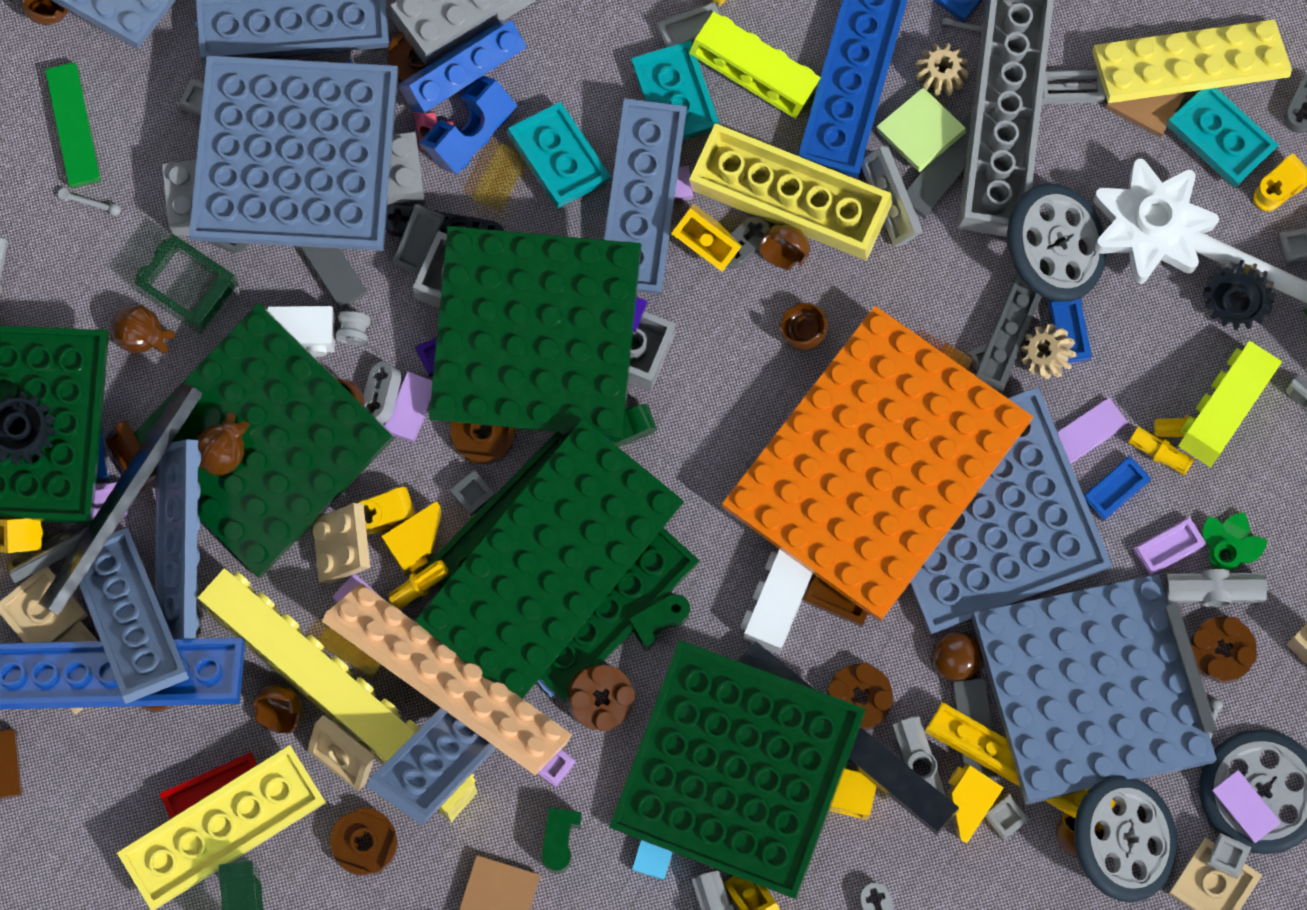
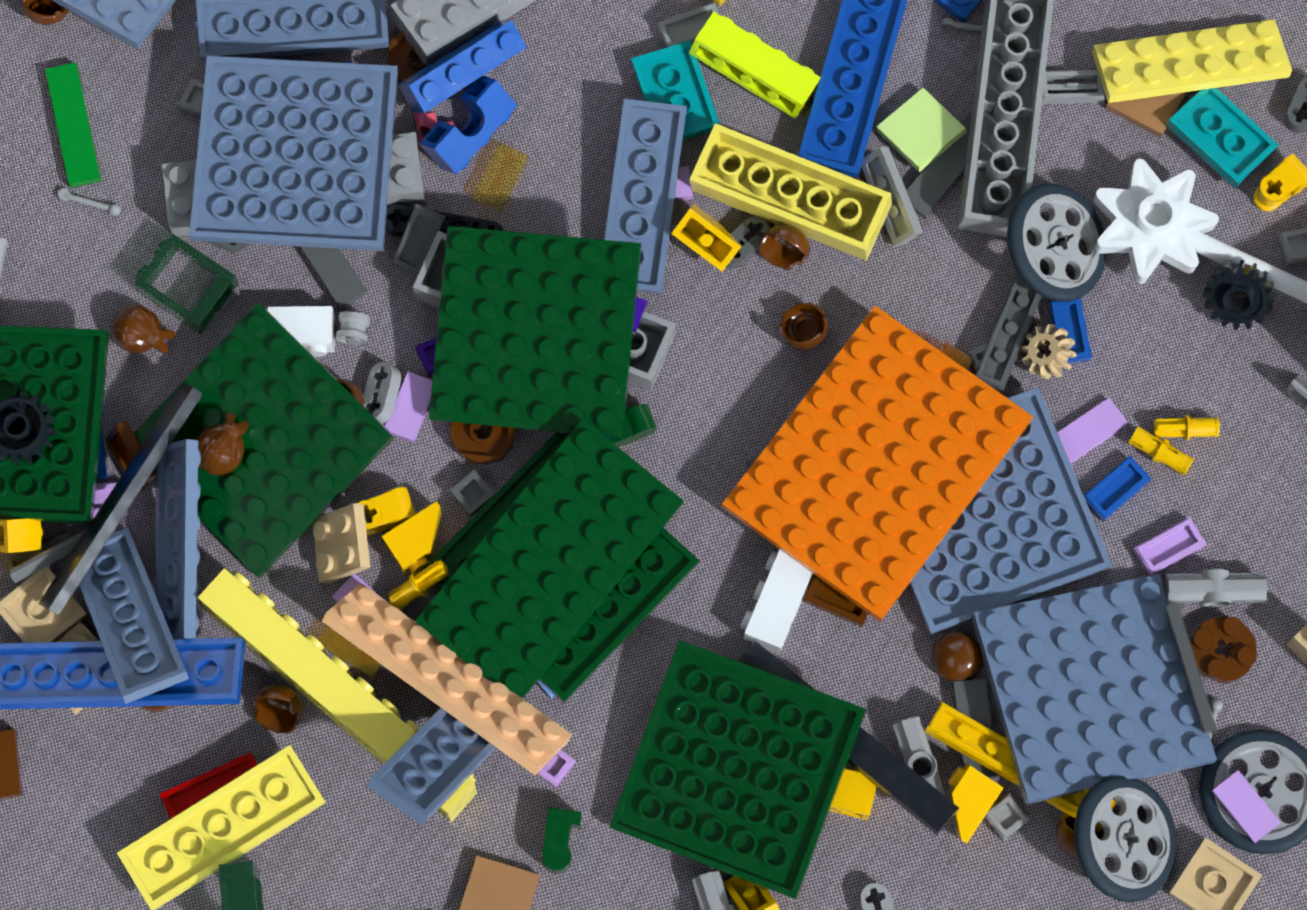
(341, 753): tan plate -> none
(355, 825): reddish brown plate -> none
(558, 155): teal plate -> none
(619, 696): reddish brown plate -> none
(652, 860): medium azure tile -> none
(666, 613): dark green leg -> none
(871, 680): reddish brown plate -> none
(954, 73): tan gear -> none
(1228, 856): light grey tile -> none
(1229, 404): neon yellow brick -> none
(1234, 539): green plate -> none

